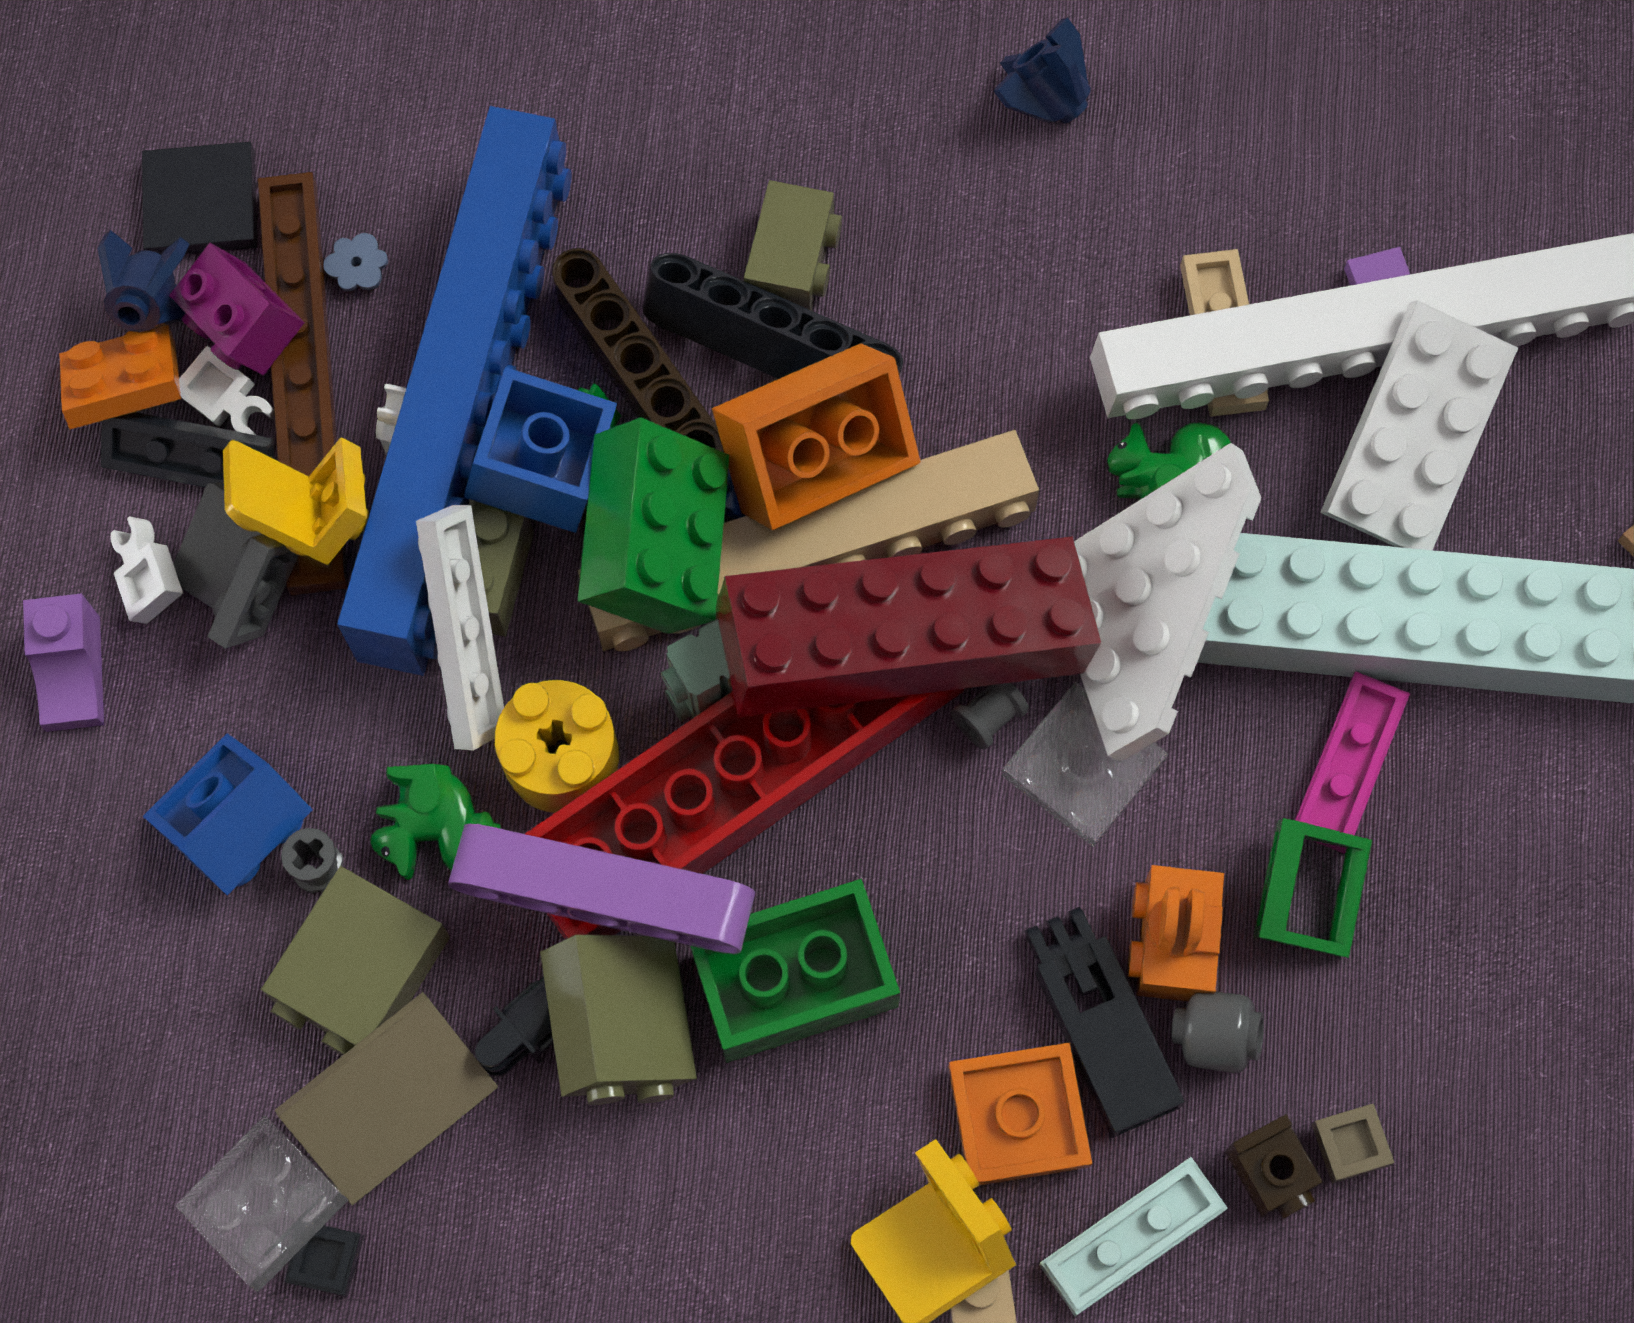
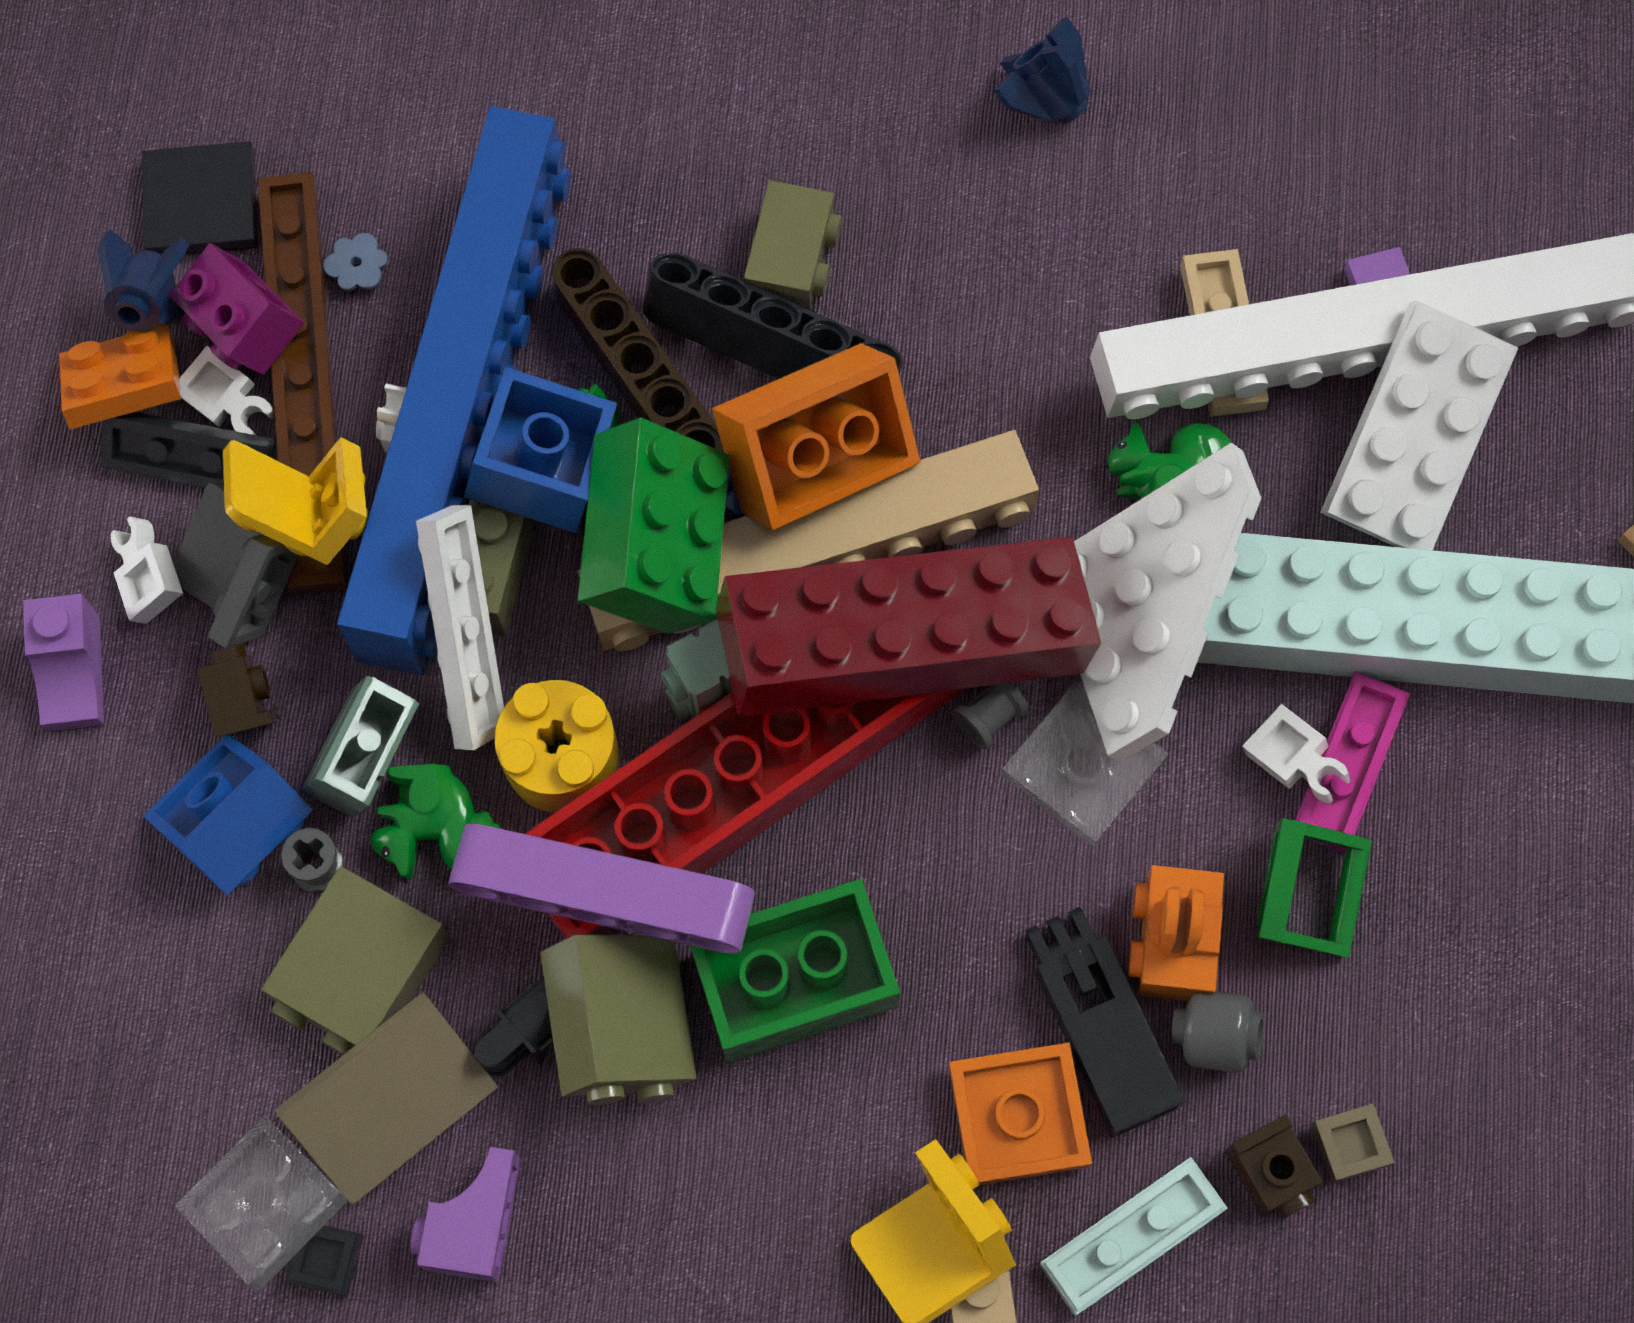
(235, 692): none -> dark brown brick
(360, 746): none -> sand green brick
(471, 1230): none -> medium lavender arch
(1293, 750): none -> white plate

